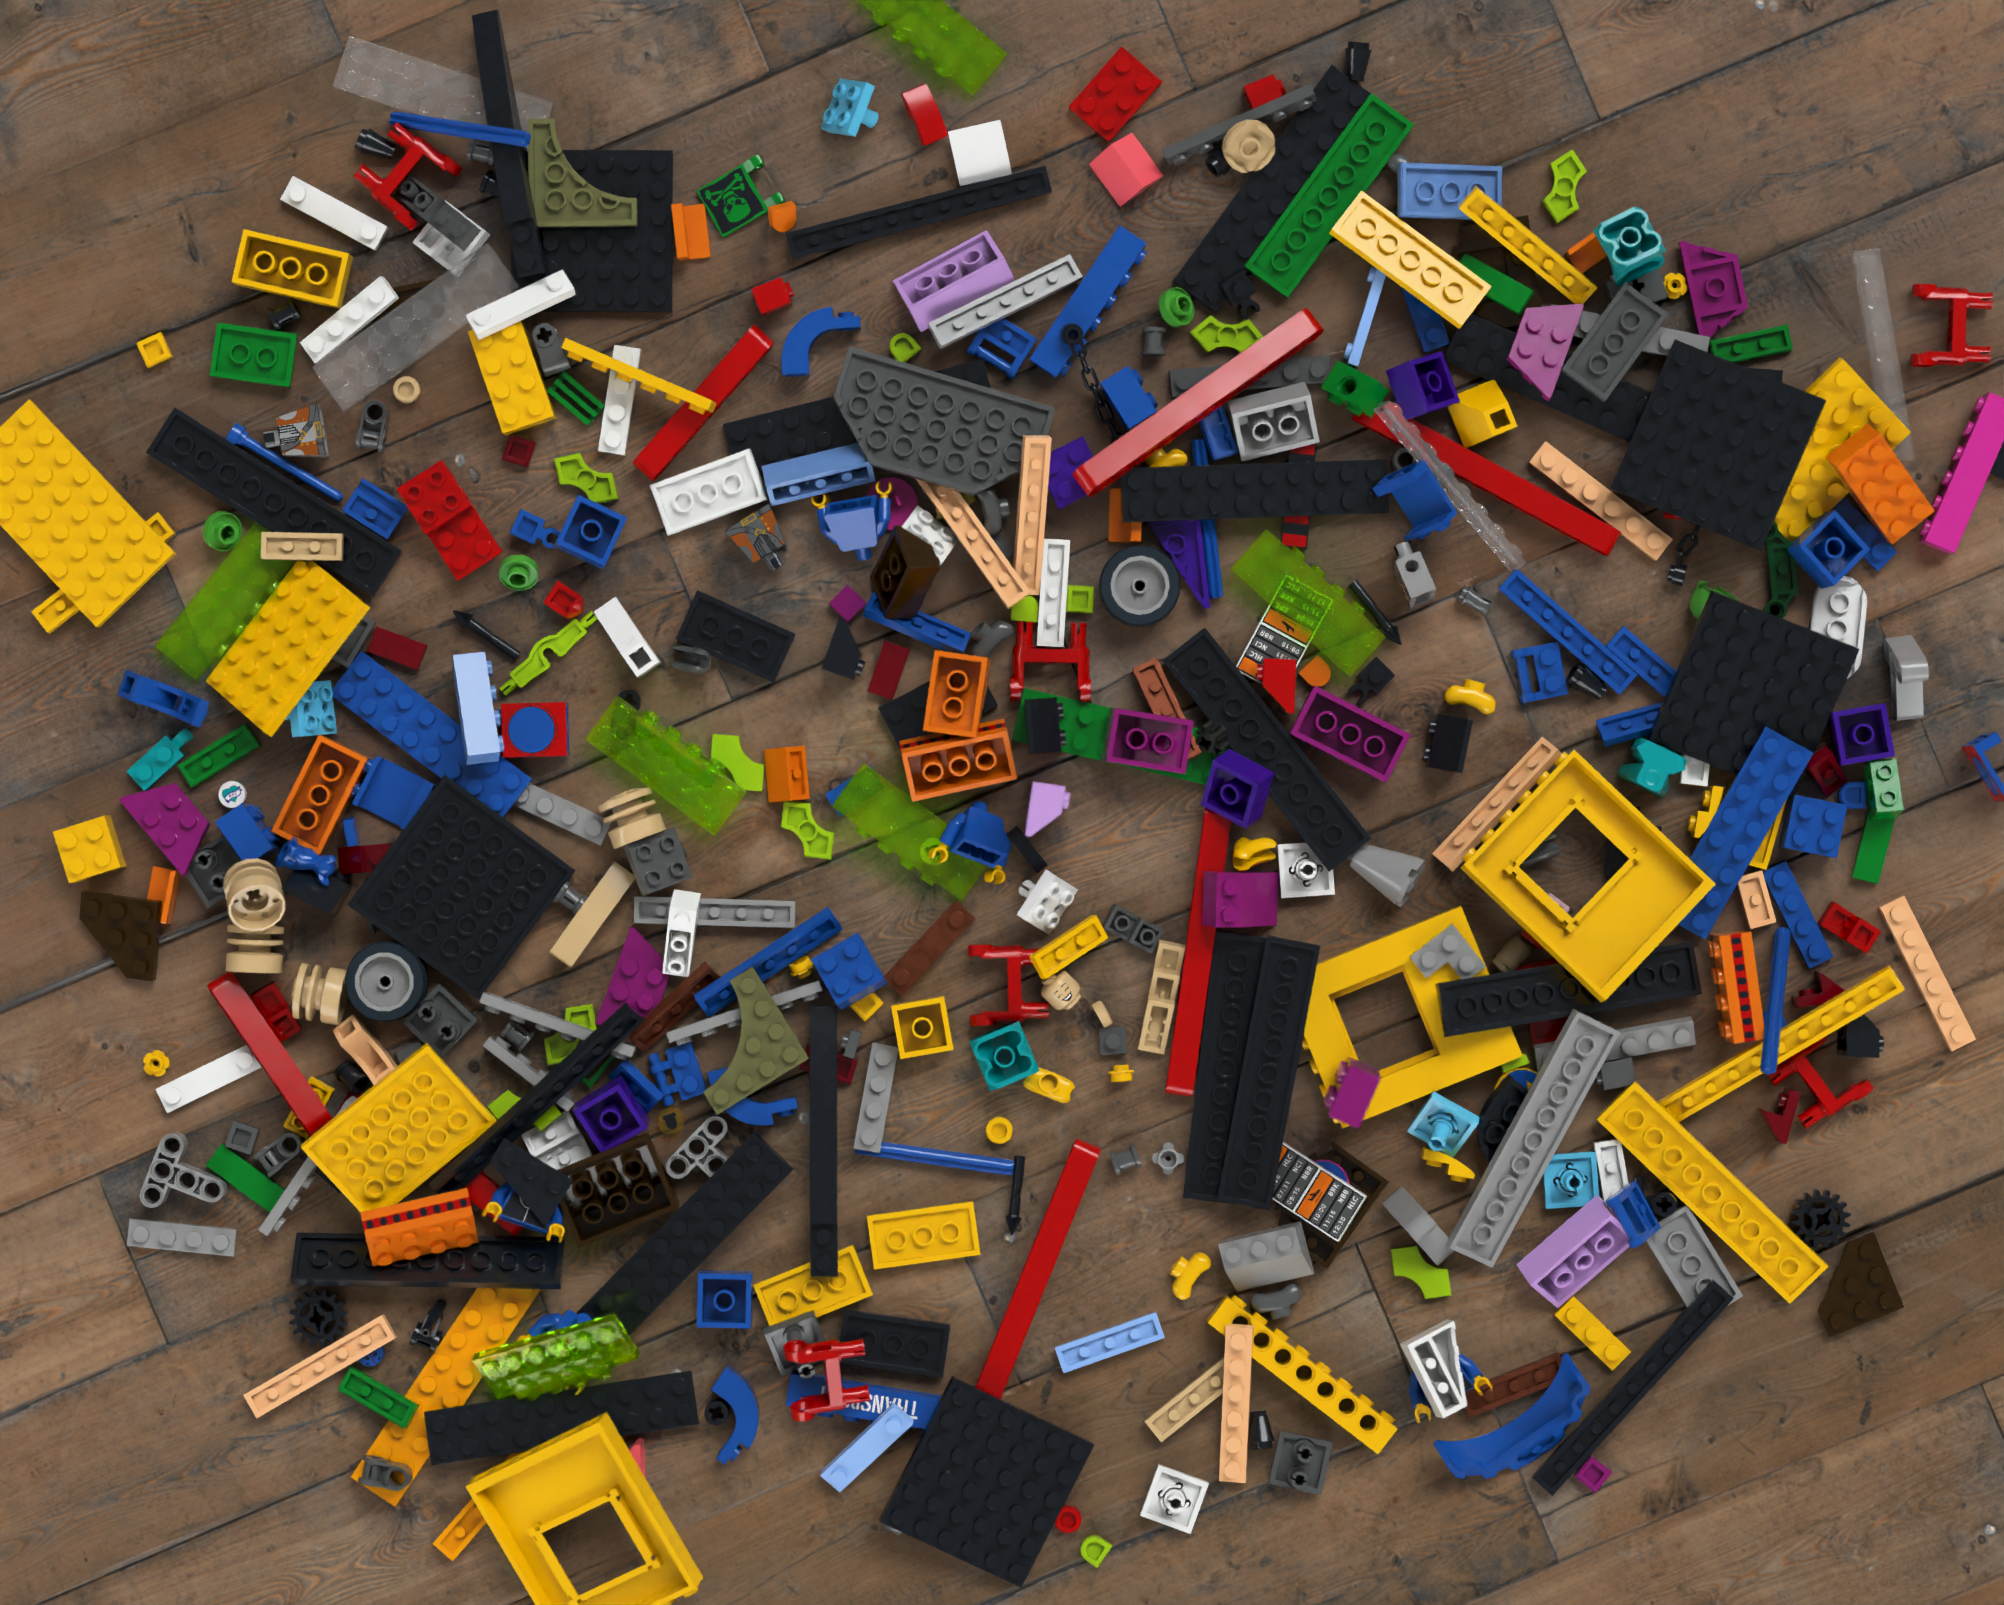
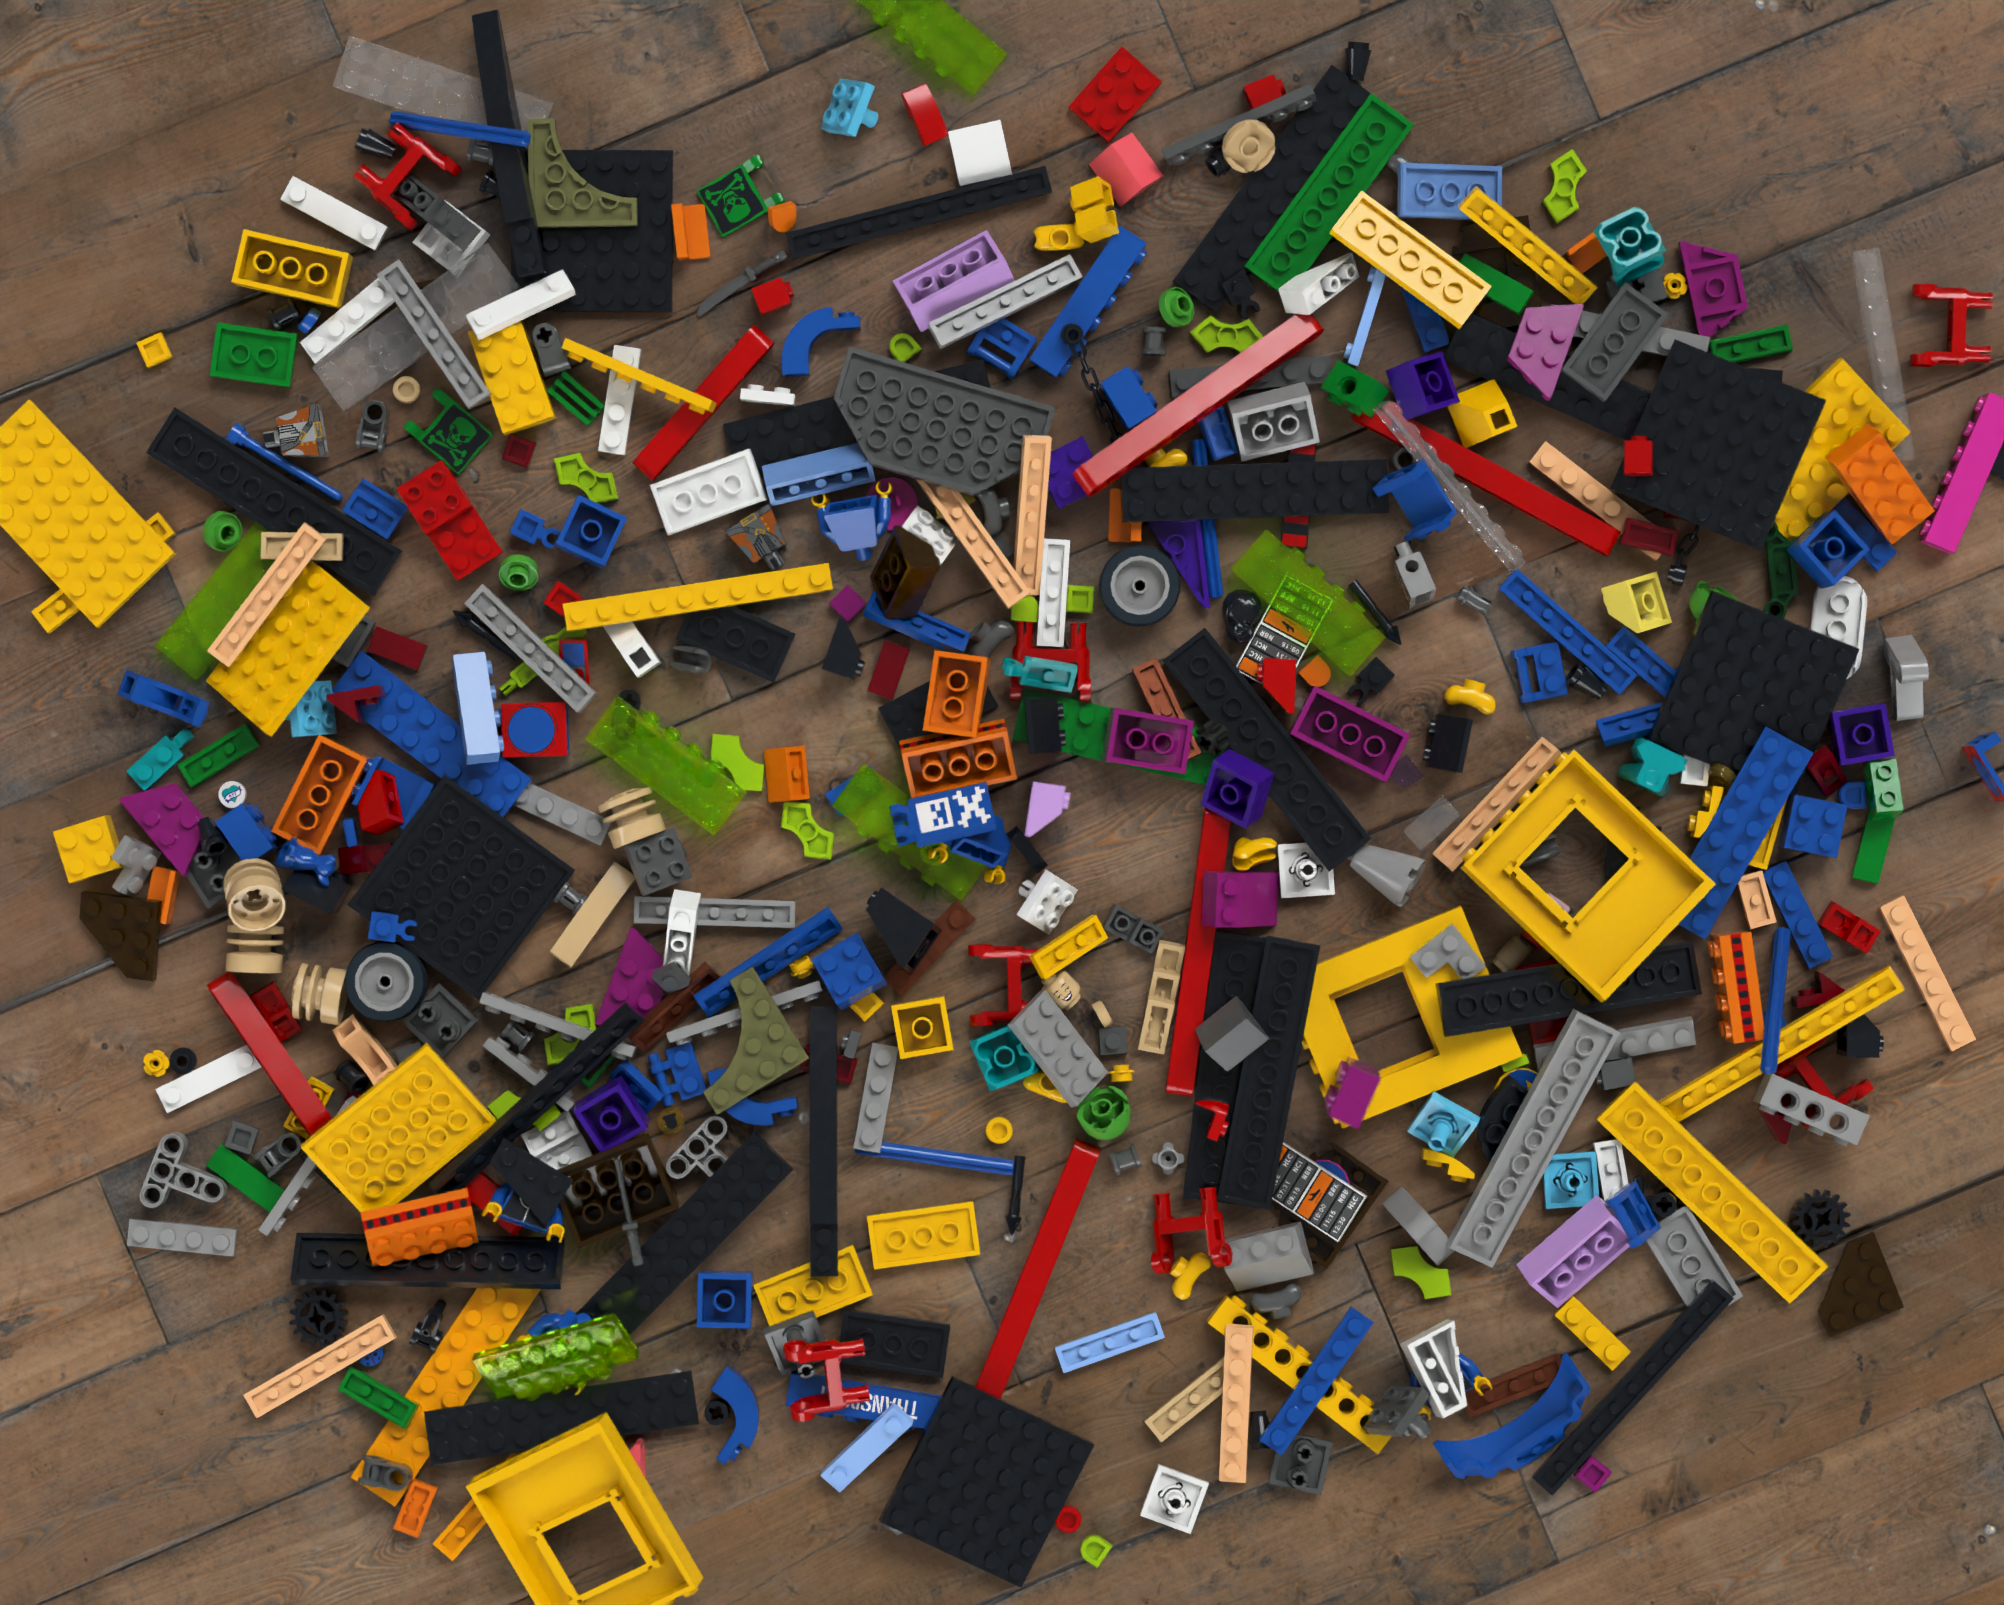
(137, 861): none -> light grey plate
(191, 1060): none -> black plate
(211, 837): none -> black cone
(267, 594): none -> light nougat plate
(308, 319): none -> blue tile
(350, 700): none -> dark red slope
(380, 804): none -> red slope
(386, 927): none -> blue plate
(415, 1507): none -> orange plate
(434, 334): none -> light grey plate
(453, 435): none -> flag
(531, 648): none -> light grey plate
(575, 654): none -> slope
(630, 1226): none -> dark grey sword
(671, 977): none -> dark grey plate
(697, 597): none -> yellow plate
(750, 275): none -> dark grey sword
(755, 394): none -> white plate
(902, 928): none -> black slope
(944, 816): none -> blue tile
(1042, 673): none -> teal plate
(1057, 237): none -> yellow piece
(1058, 1048): none -> light grey plate
(1090, 204): none -> yellow piece
(1104, 1113): none -> bright green cylinder
(1166, 1225): none -> red connector
(1218, 1124): none -> red plate
(1231, 1034): none -> dark grey slope
(1241, 614): none -> black hair
(1316, 1380): none -> blue plate
(1317, 286): none -> white slope
(1398, 1413): none -> dark grey plate
(1405, 772): none -> clear purple tile
(1431, 822): none -> clear tile
(1638, 456): none -> red brick
(1638, 603): none -> light yellow slope
(1649, 537): none -> dark red tile
(1722, 774): none -> clear yellow tile
(1851, 1121): none -> light grey brick

